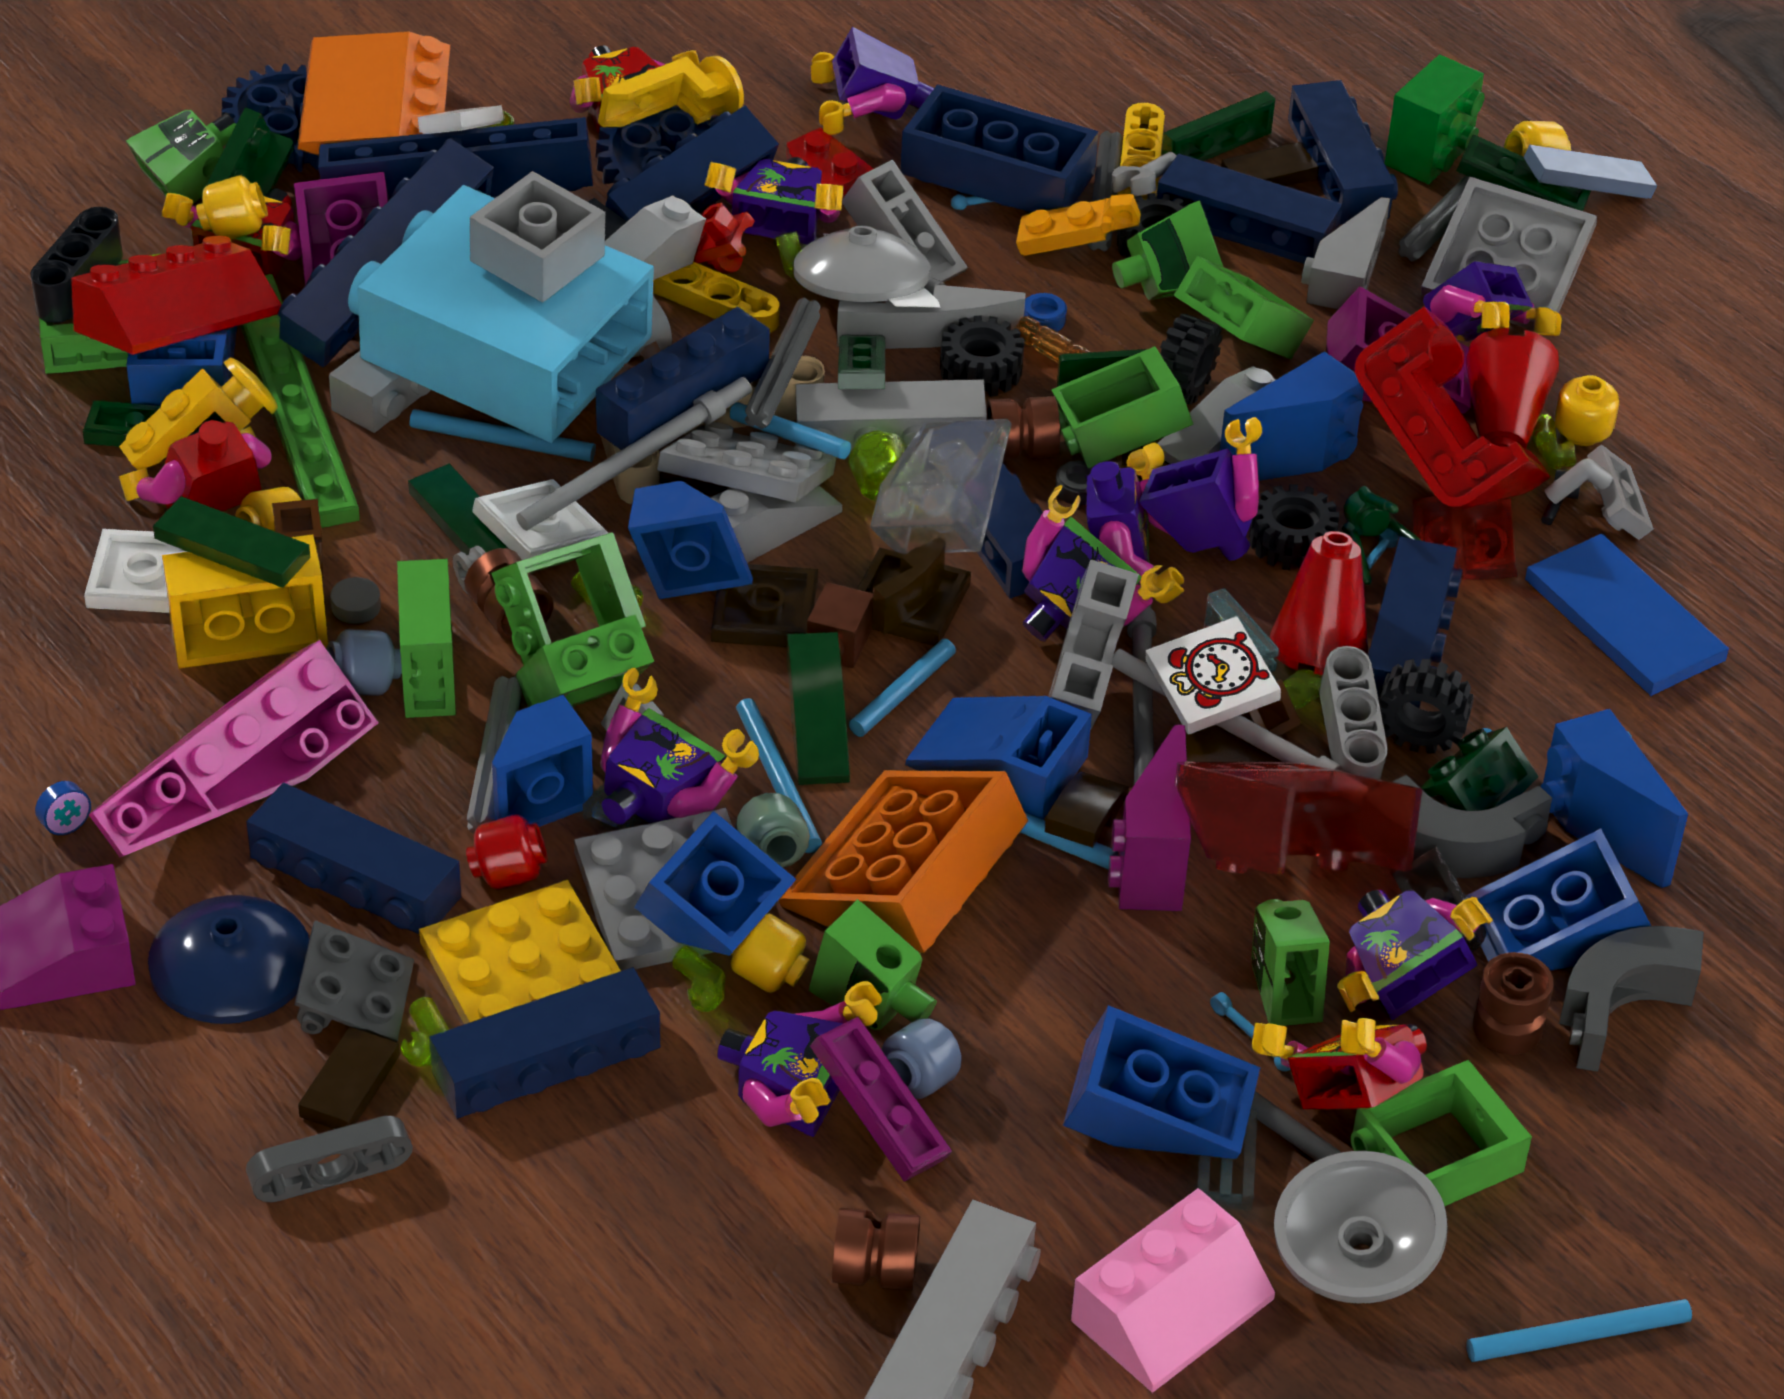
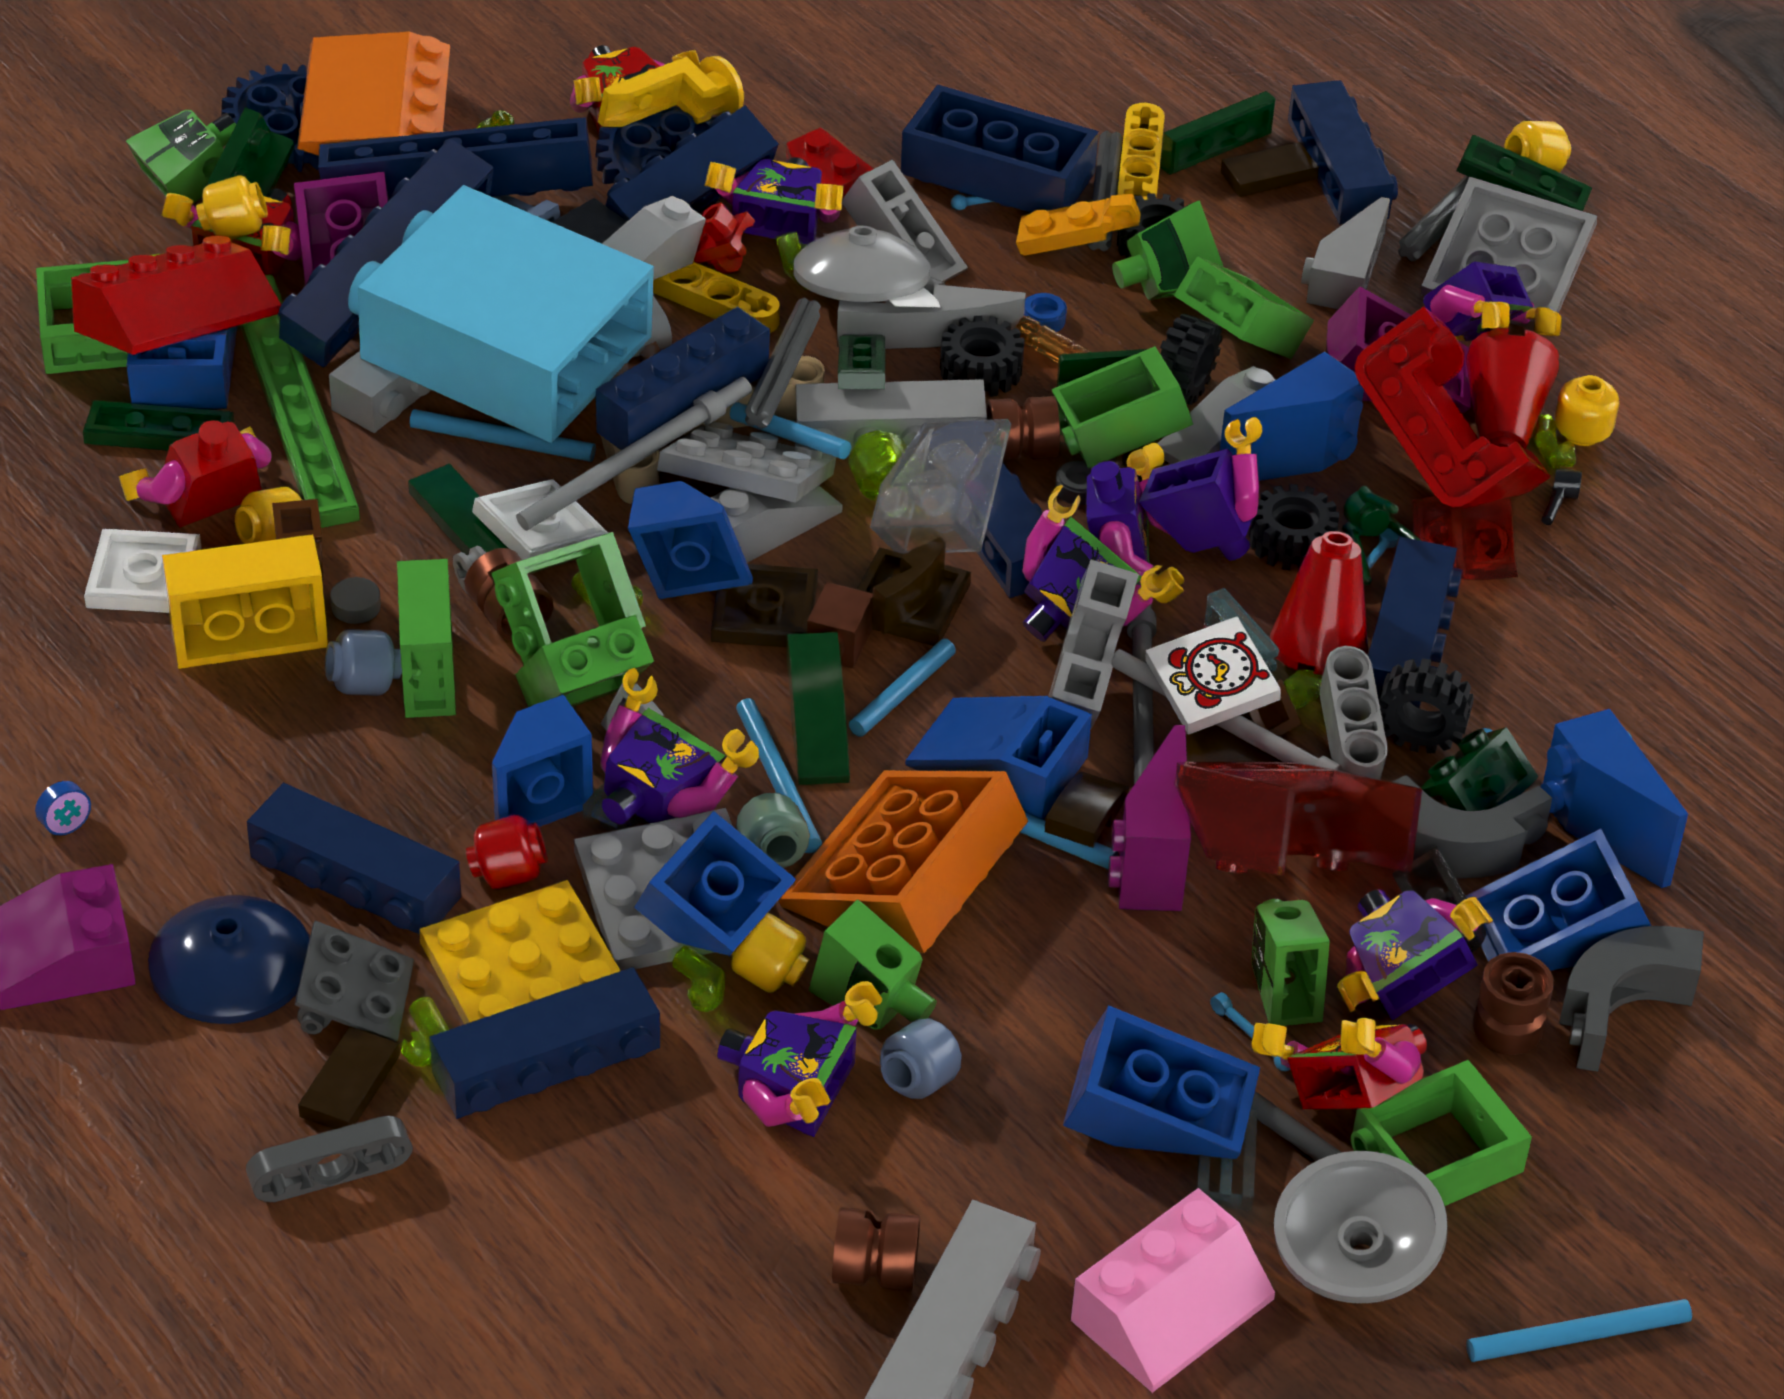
(86, 242): black beam -> none
(191, 405): yellow piece -> none
(231, 541): dark green tile -> none
(243, 752): dark pink wedge -> none
(460, 119): white tile -> none
(502, 709): light grey axle -> none
(537, 236): light grey brick -> none
(868, 79): dark purple torso -> none
(881, 1099): magenta tile -> none
(1143, 178): light grey bar -> none
(1252, 209): dark blue brick -> none
(1434, 119): green brick -> none
(1590, 172): tile -> none
(1615, 484): light grey plate -> none
(1626, 614): blue tile -> none

